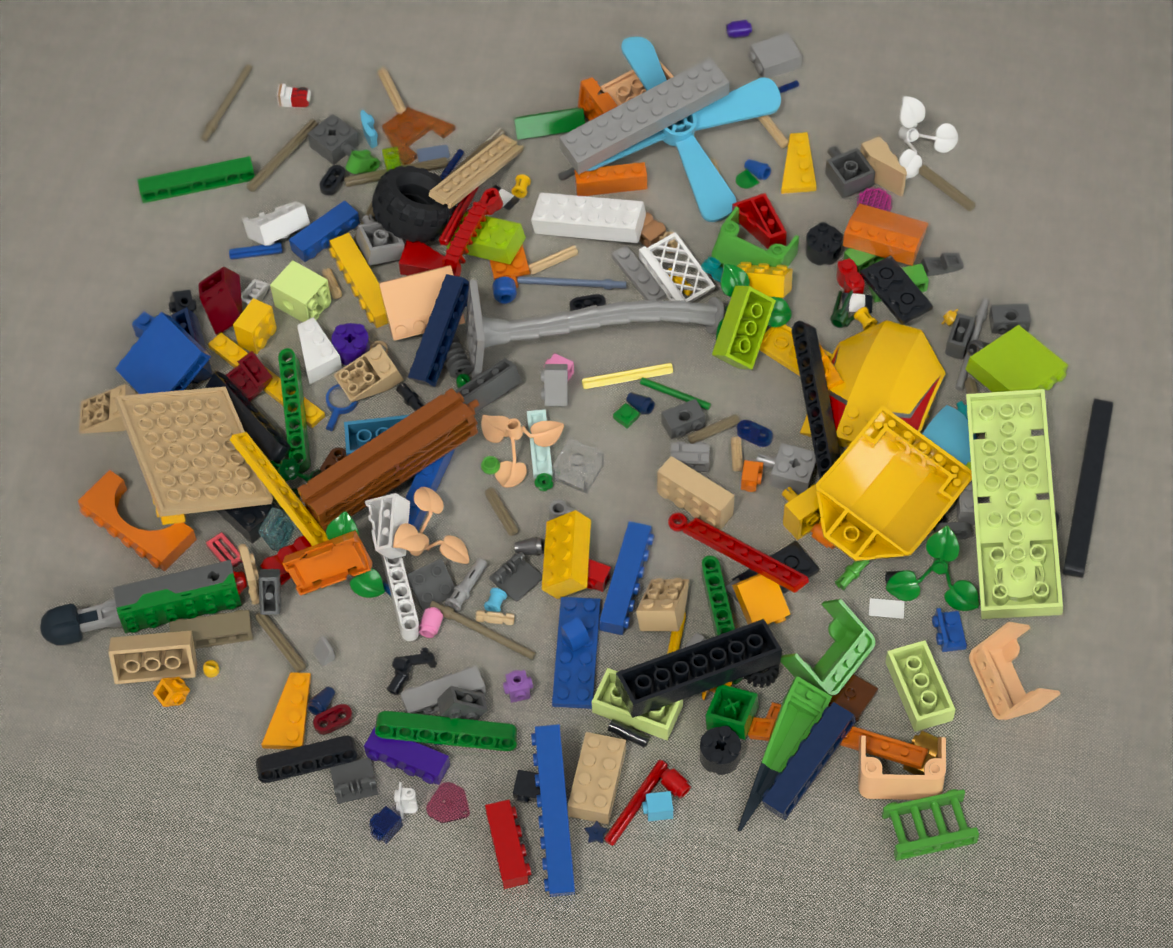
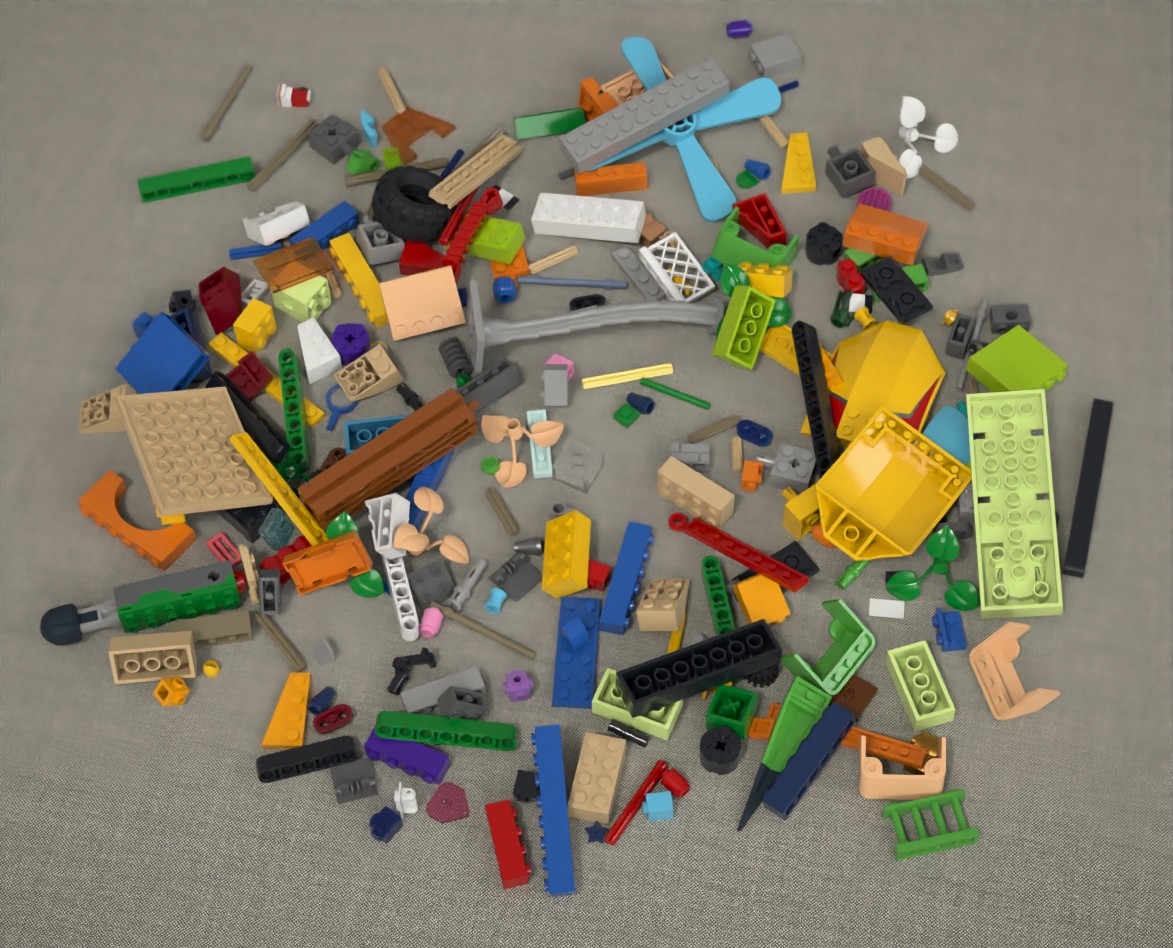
(293, 265): none -> clear orange piece
(331, 183): black plate -> none
(433, 152): sand blue sticker -> none
(440, 331): dark blue brick -> none
(495, 617): tan axle -> none
(521, 186): yellow bush -> none
(544, 477): green plate -> none
(687, 411): dark grey brick -> none

